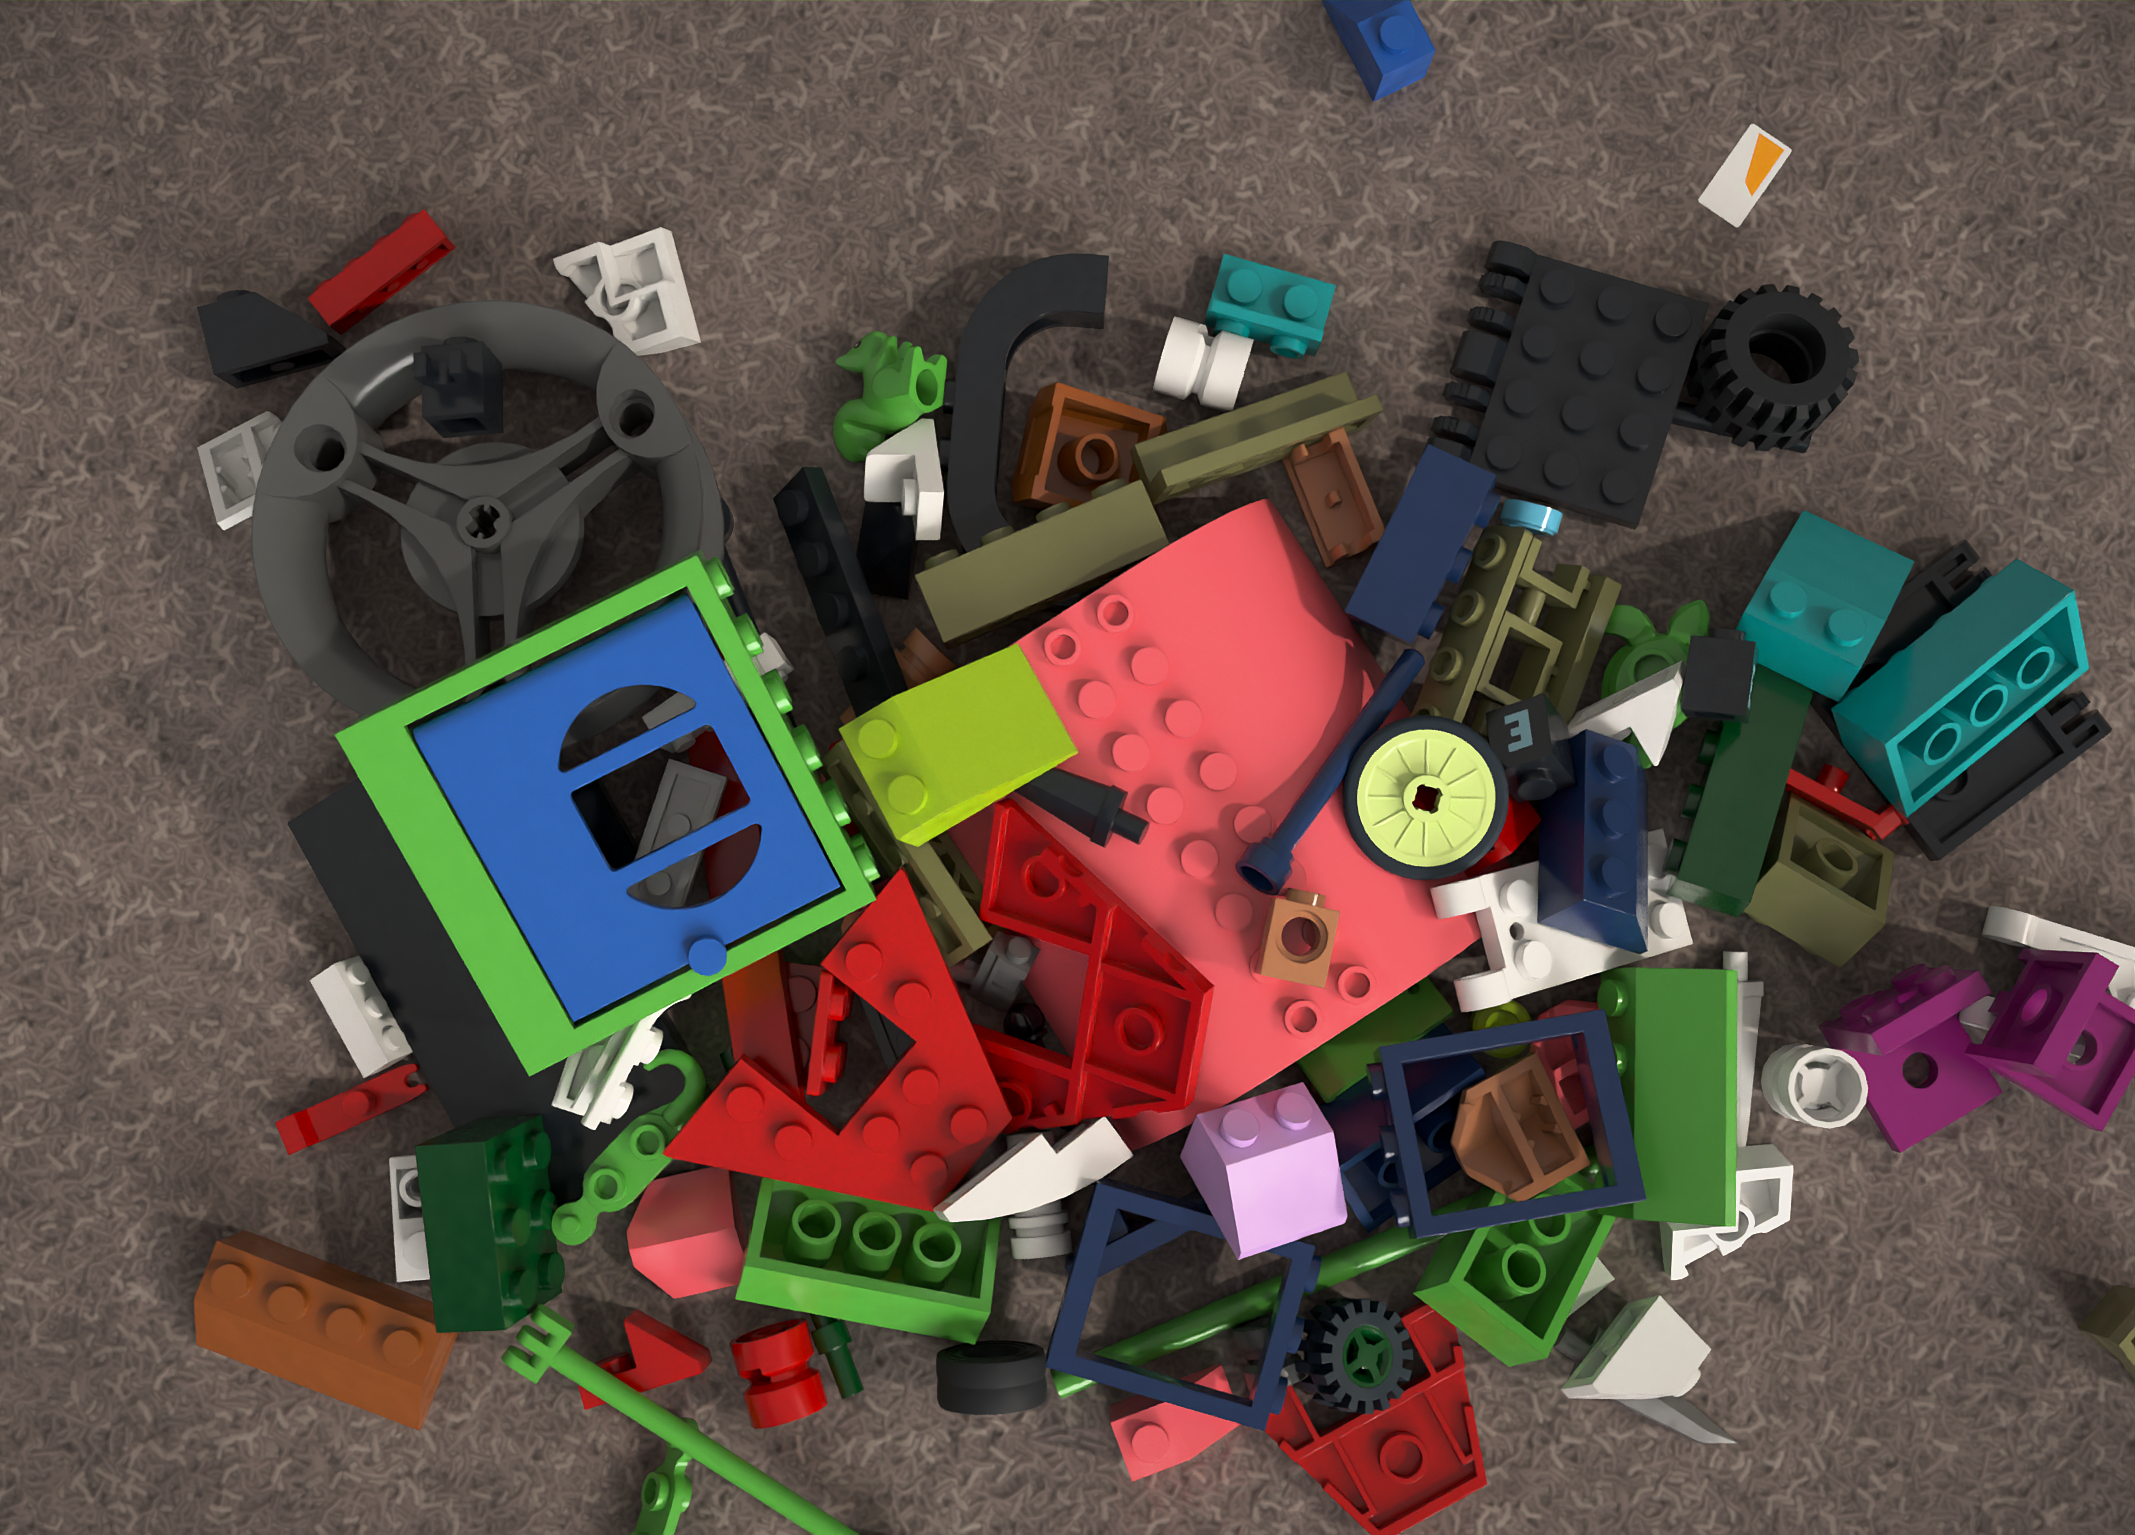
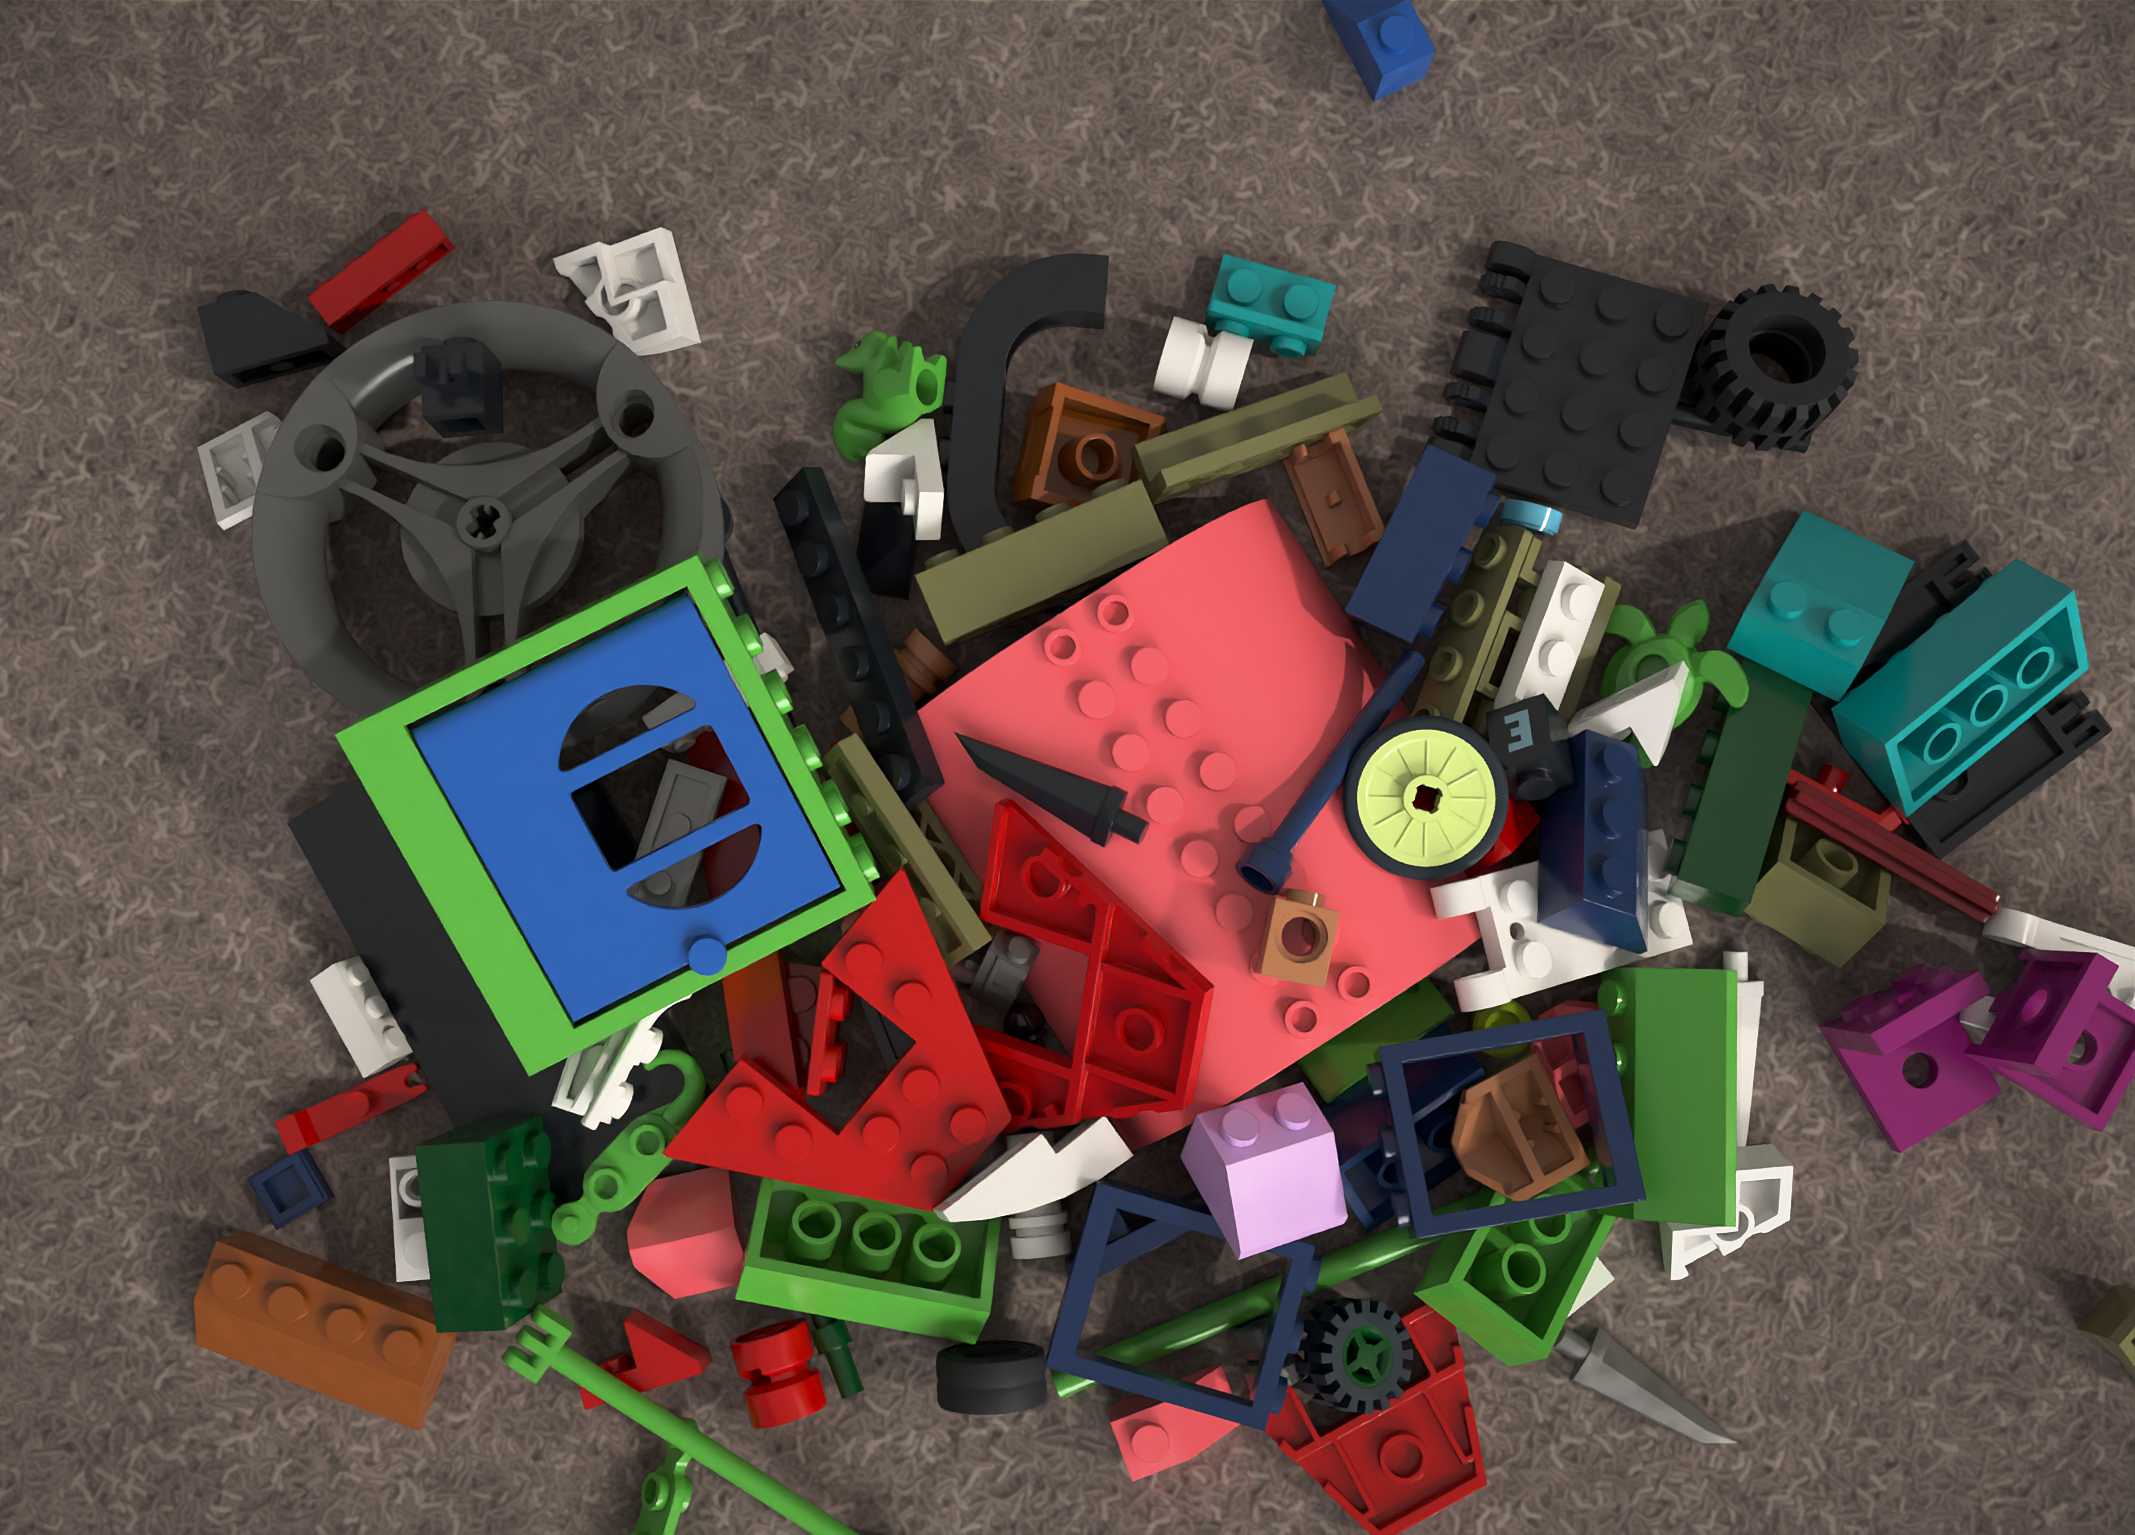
(290, 1188): none -> dark blue tile
(957, 744): lime slope -> none
(1551, 635): none -> white hinge
(1640, 1356): white slope -> none
(1720, 676): black brick -> none
(1744, 175): white sticker -> none
(1814, 1085): white wheel -> none
(1890, 852): none -> dark red axle

